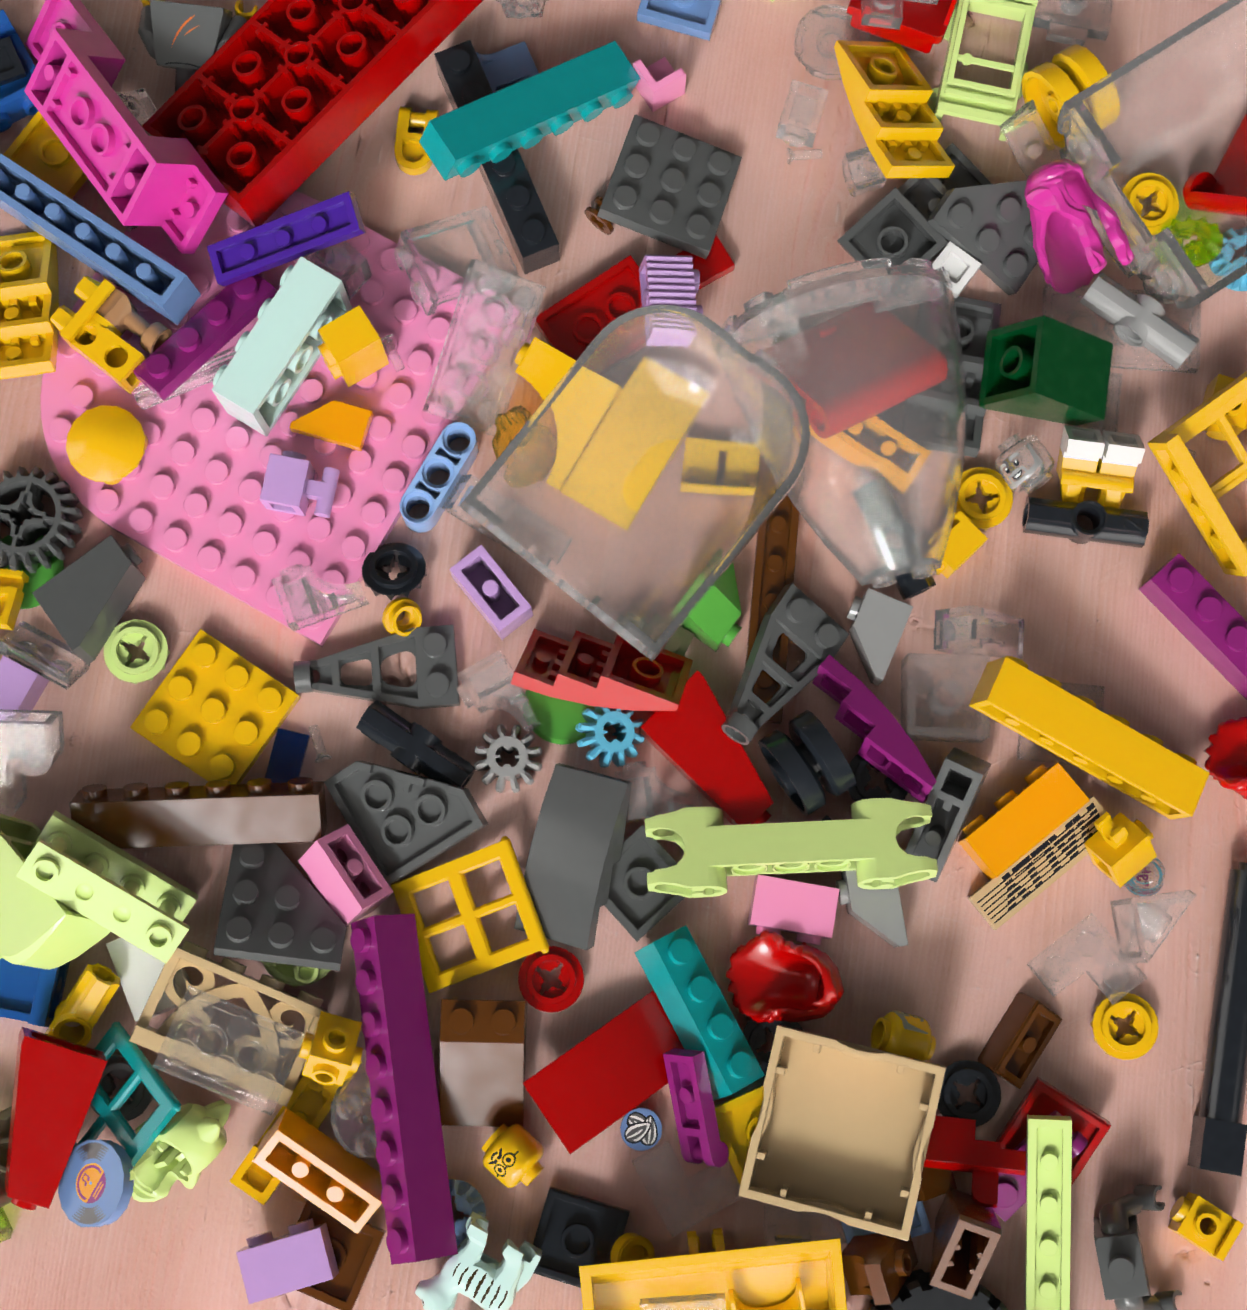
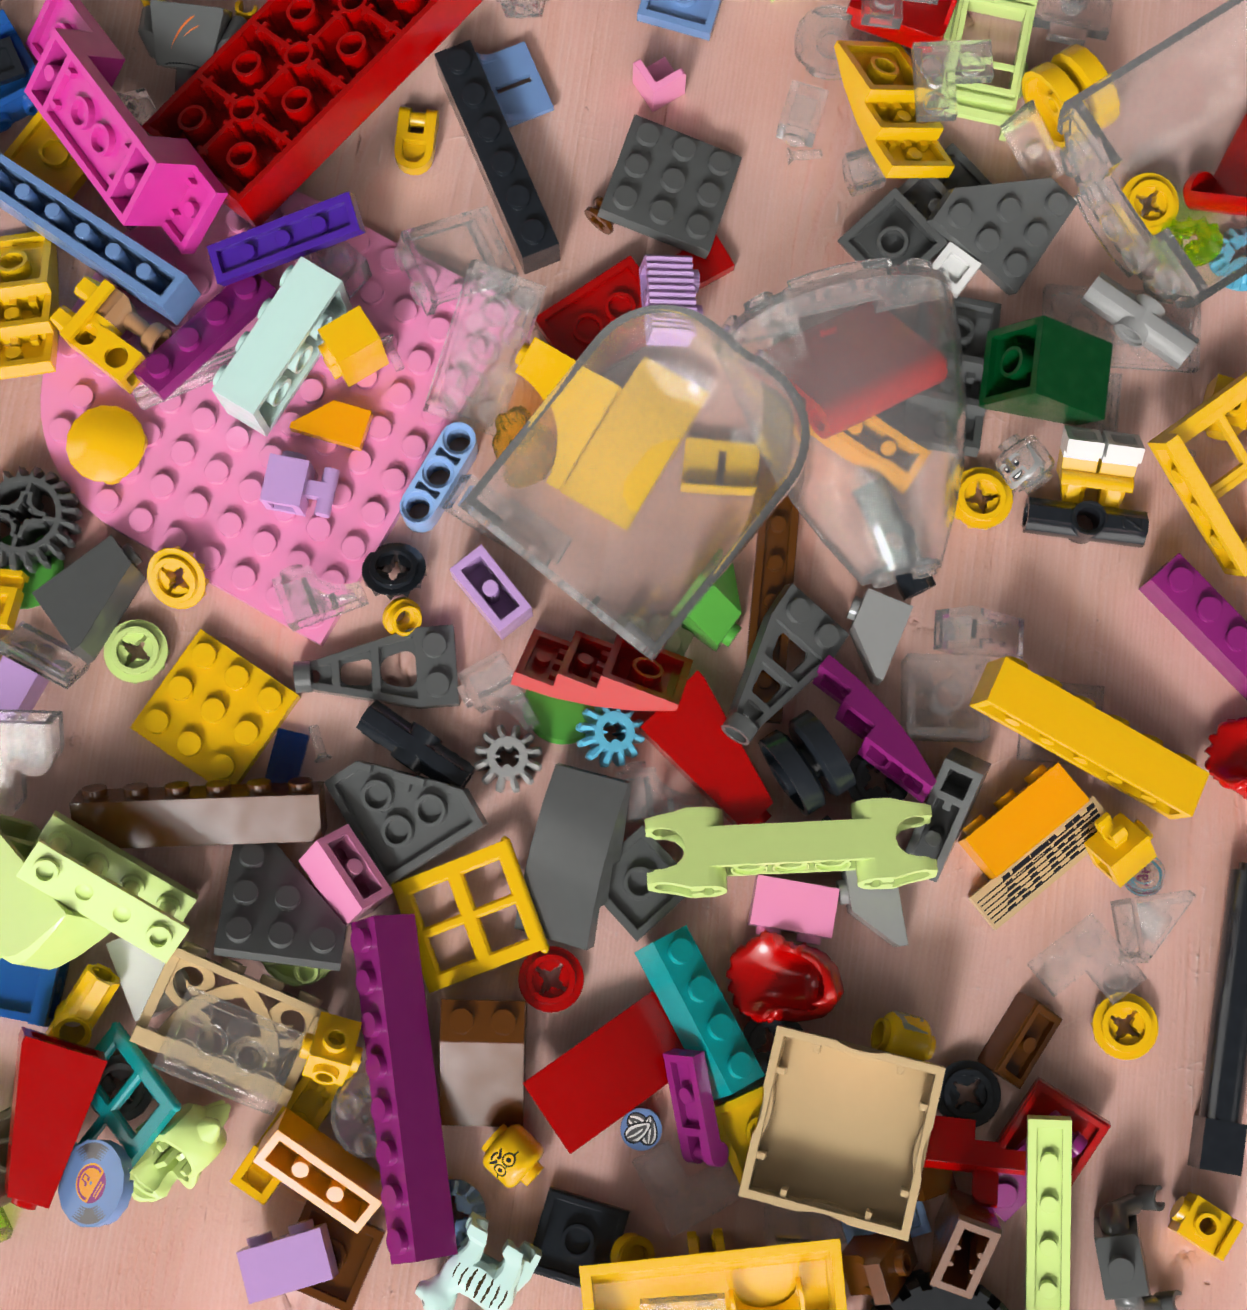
(162, 578): none -> yellow gear
(529, 111): teal brick -> none
(940, 67): none -> clear plate
(962, 544): yellow brick -> none
(1063, 229): dark pink hair -> none

